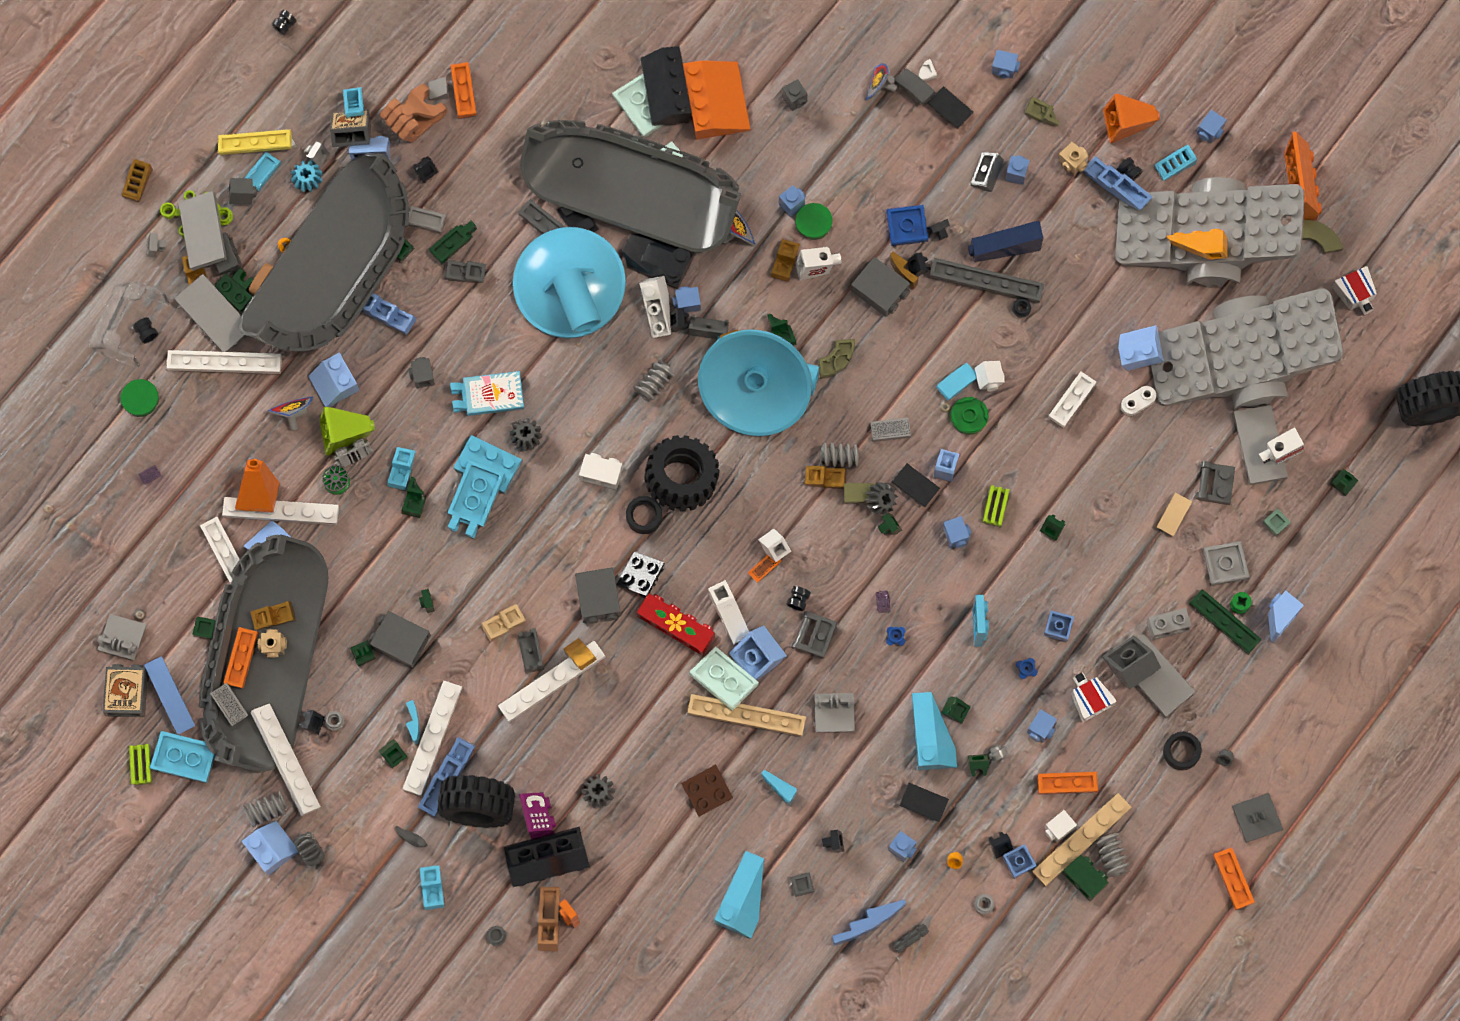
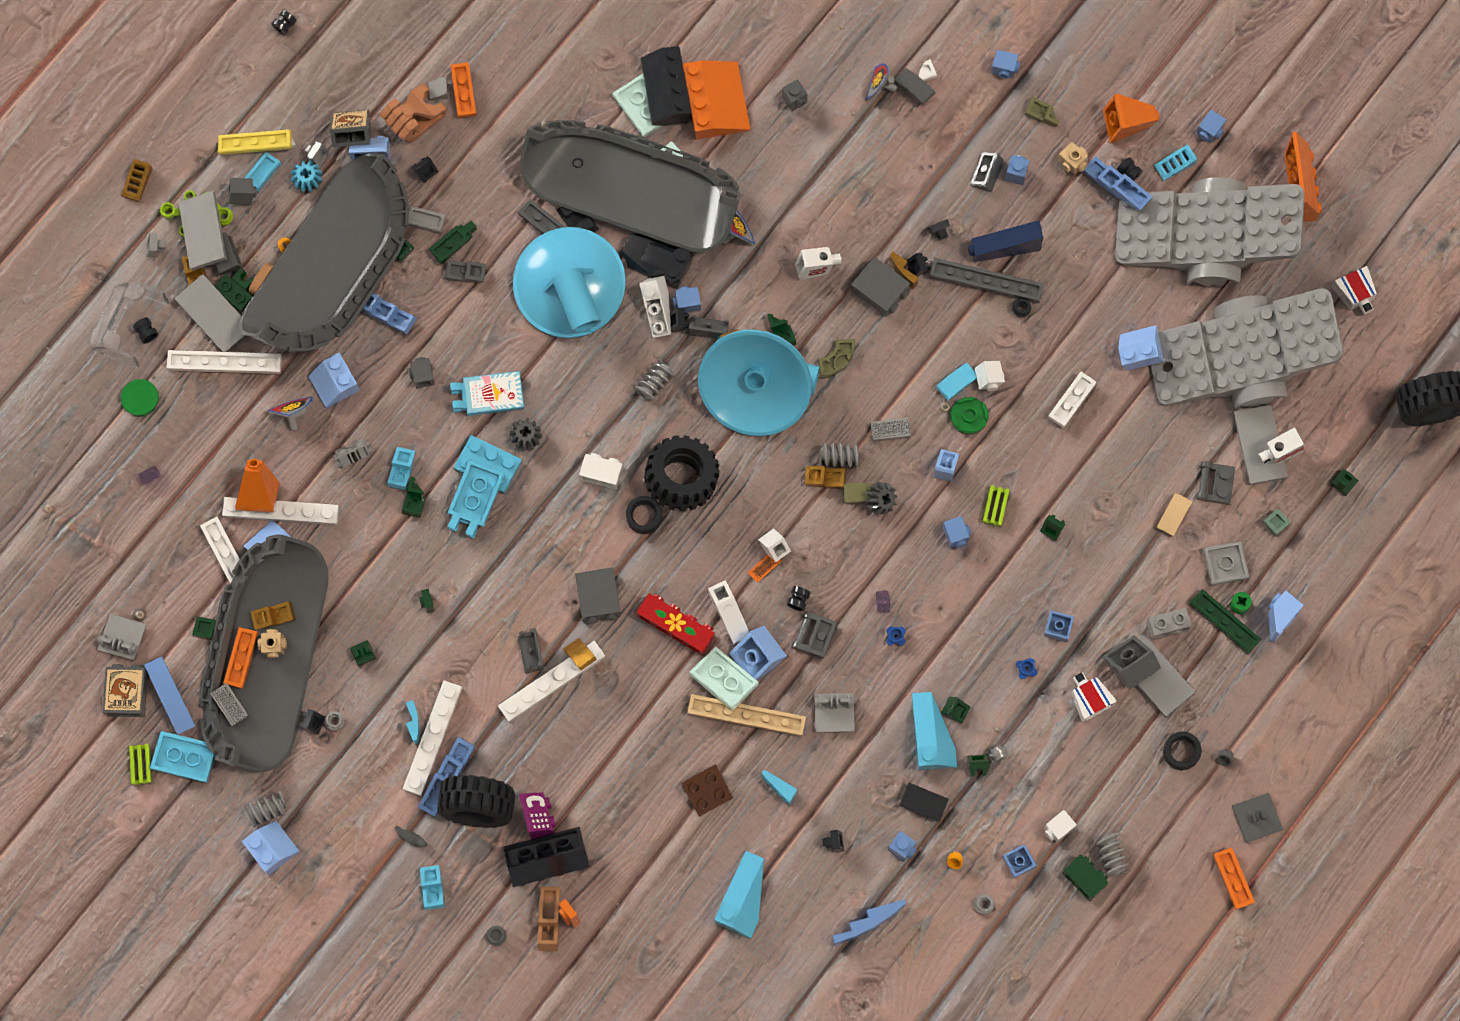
(285, 759): white plate -> none
(309, 848): dark grey gear -> none
(336, 480): wheel -> none
(342, 428): lime slope -> none
(353, 102): medium azure slope -> none
(393, 753): dark green slope -> none
(399, 639): dark grey brick -> none
(503, 623): tan slope -> none
(603, 794): dark grey gear -> none
(640, 574): hinge -> none
(785, 260): pearl gold slope -> none
(792, 200): medium blue brick -> none
(802, 884): dark grey tile -> none
(814, 221): green tile -> none
(889, 525): dark green tile -> none
(907, 225): blue tile -> none
(910, 938): dark grey axle -> none
(916, 485): black piece -> none
(950, 107): black piece -> none
(980, 625): medium azure plate -> none
(1001, 845): black tile -> none
(1042, 727): medium blue brick -> none
(1067, 783): orange plate -> none
(1081, 839): tan plate -> none
(1139, 400): white plate -> none
(1208, 245): light orange slope -> none
(1322, 235): olive tile -> none

